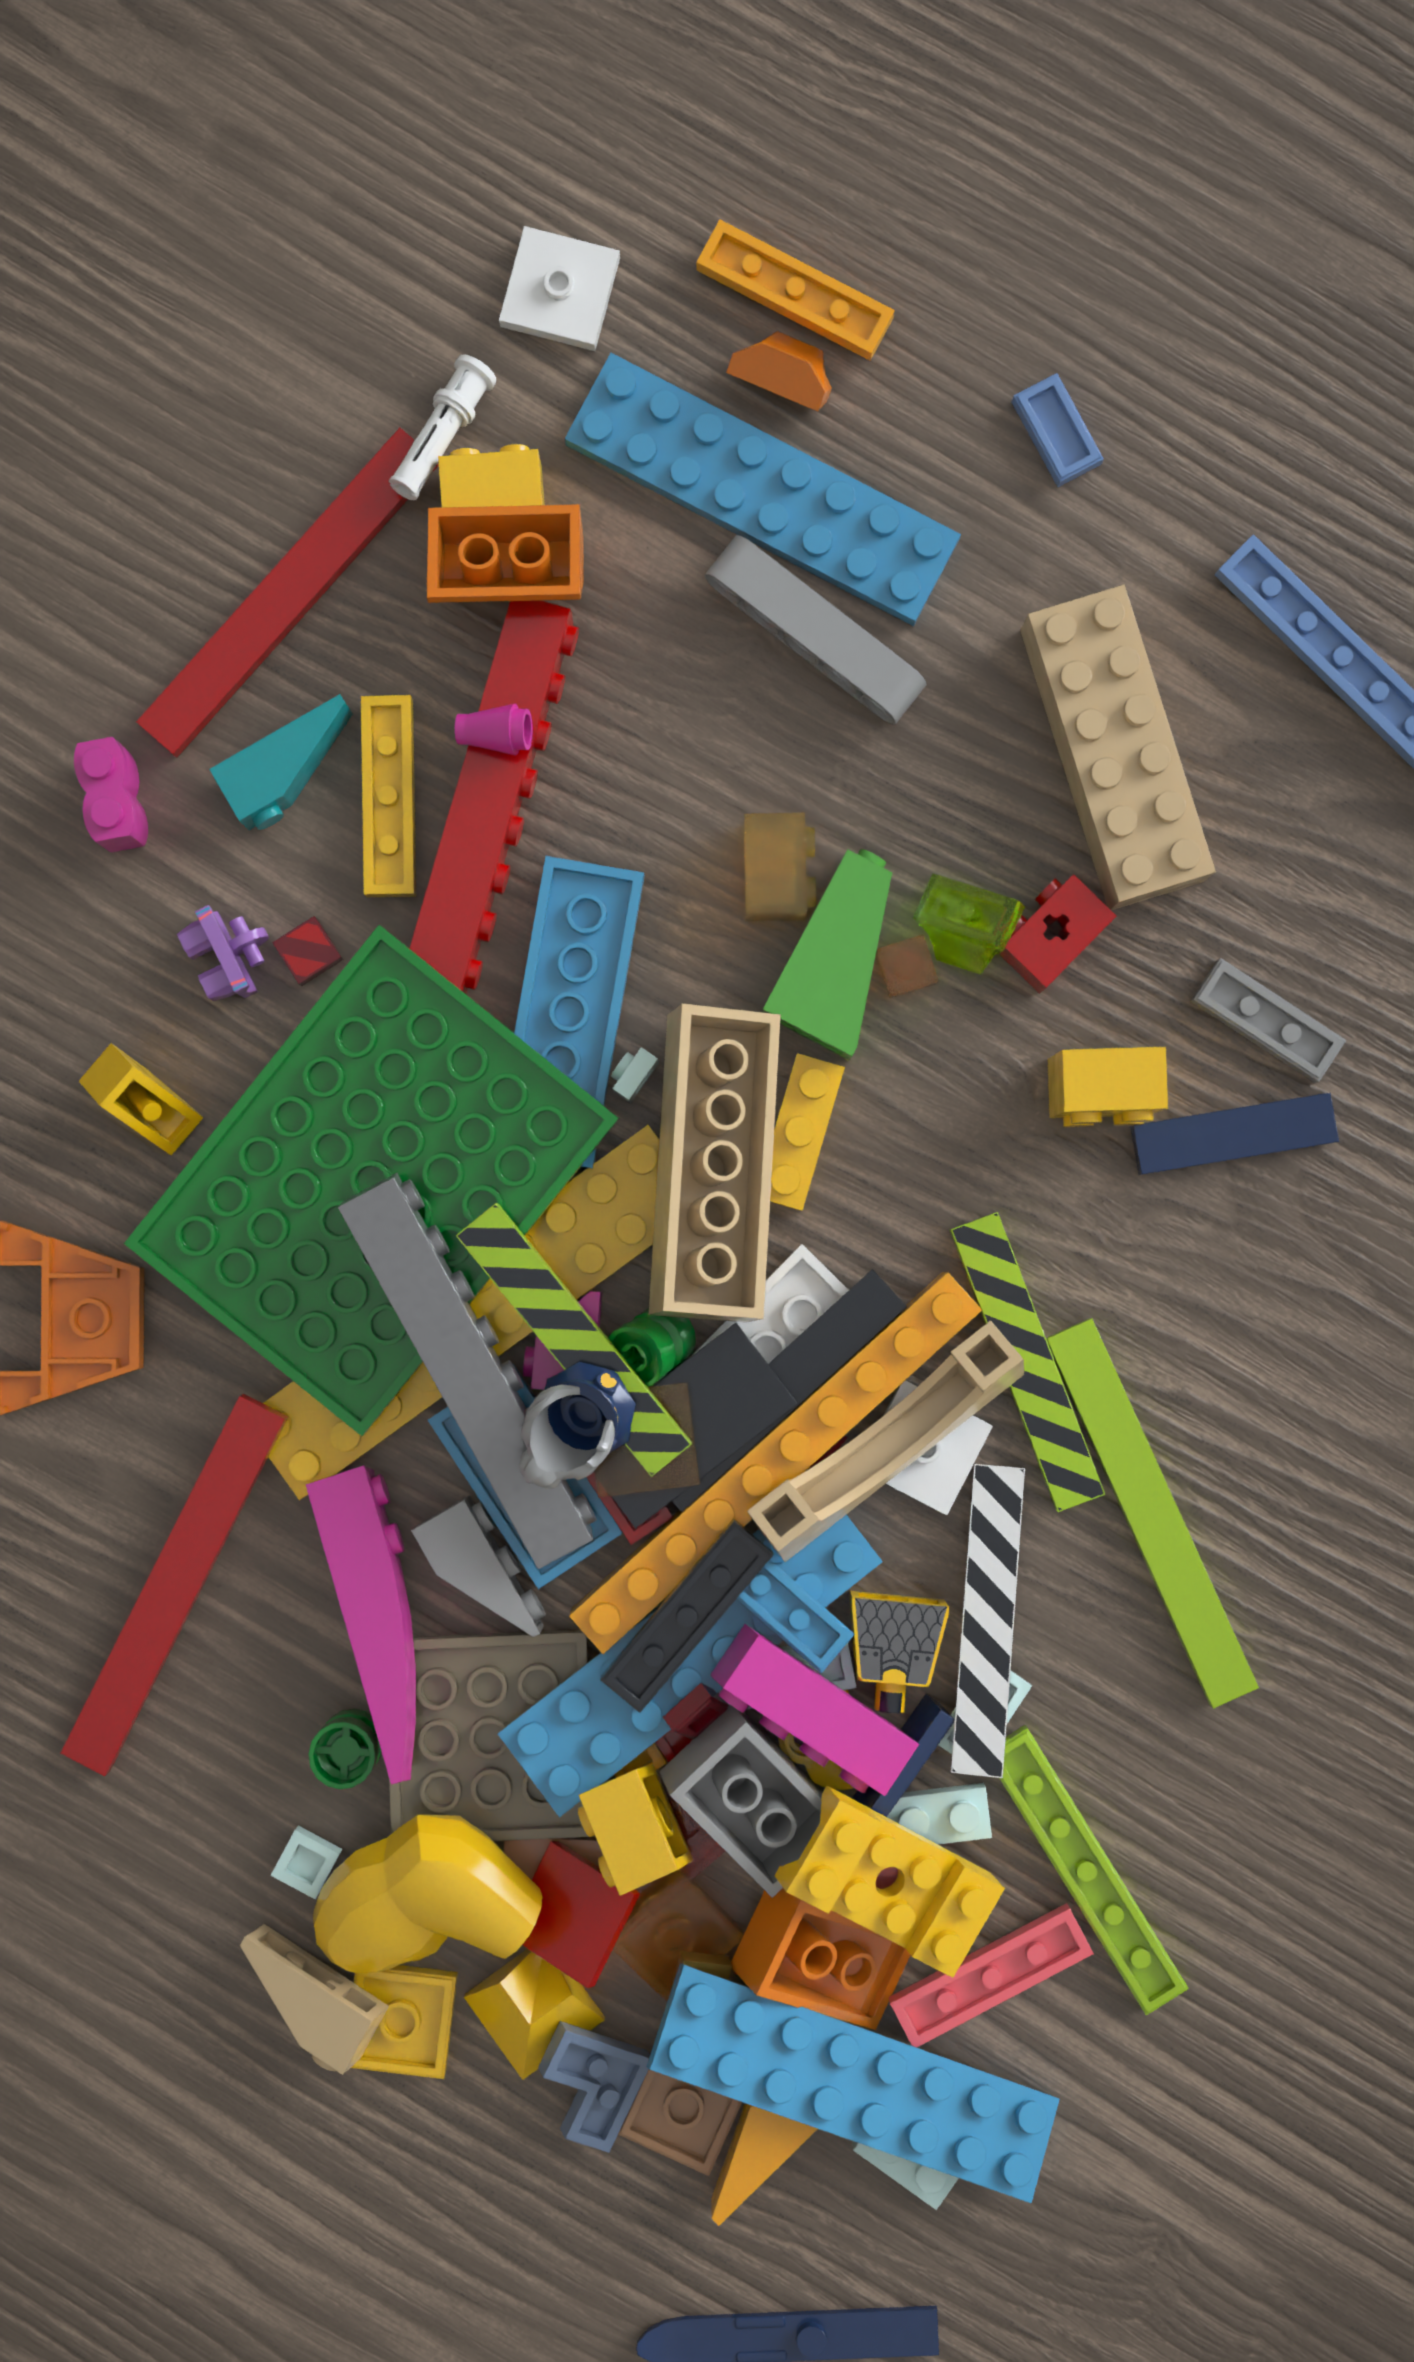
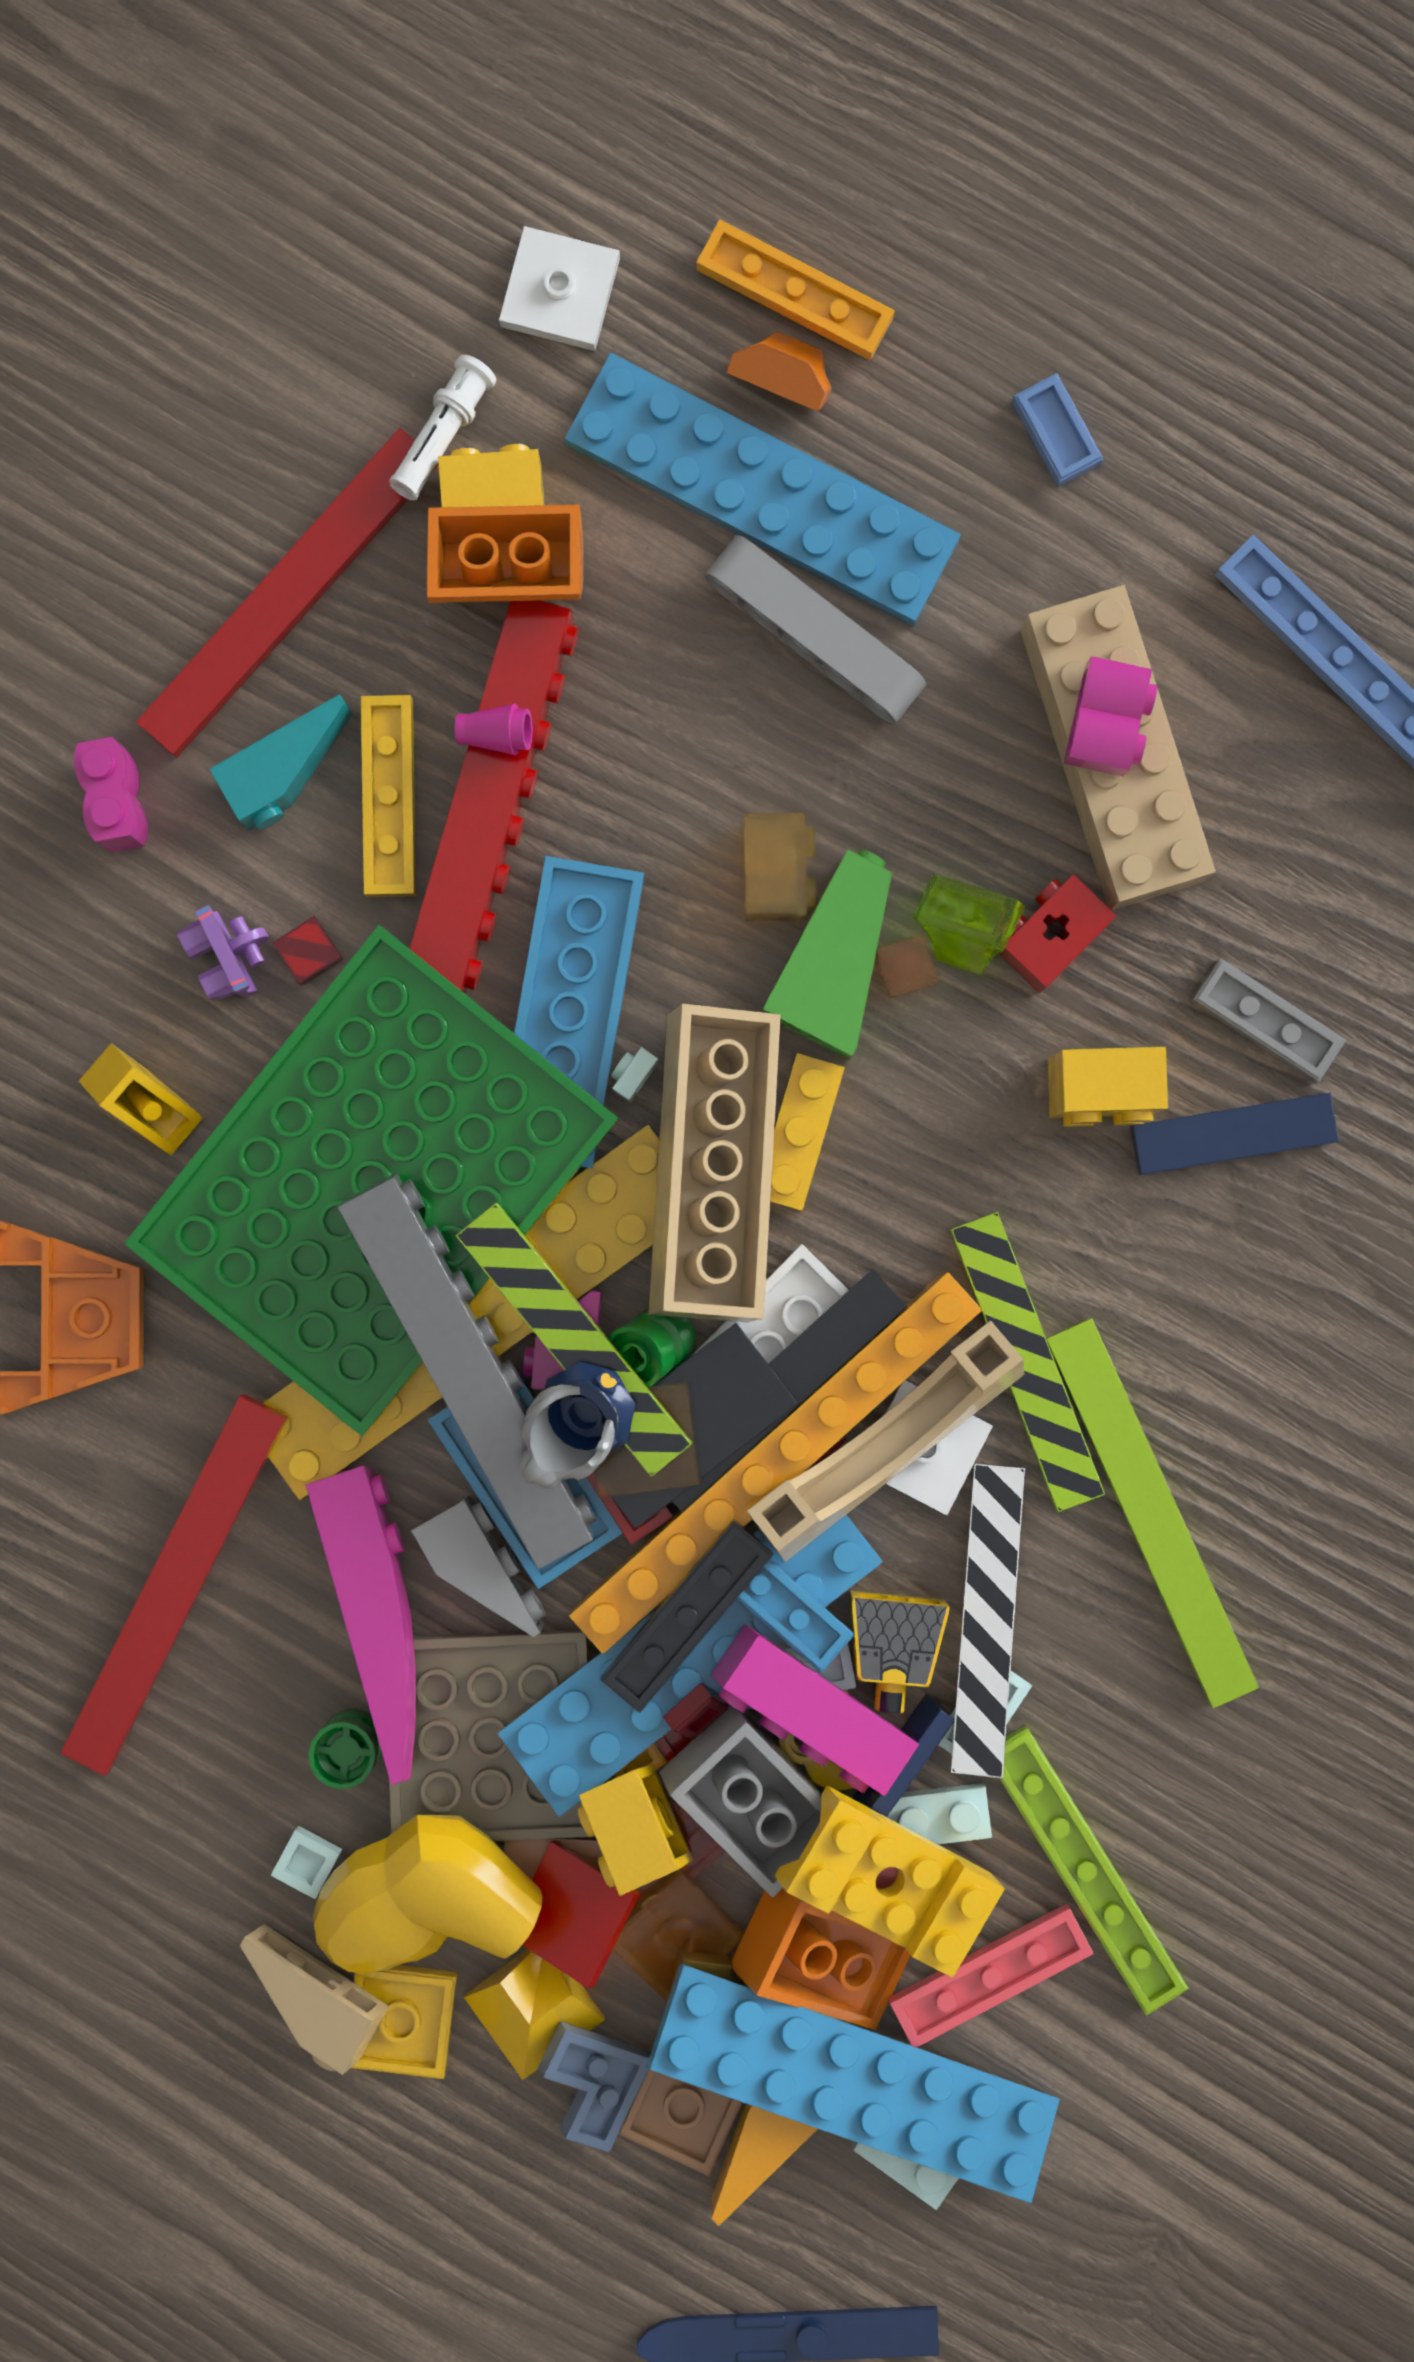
(1109, 717): none -> dark pink brick

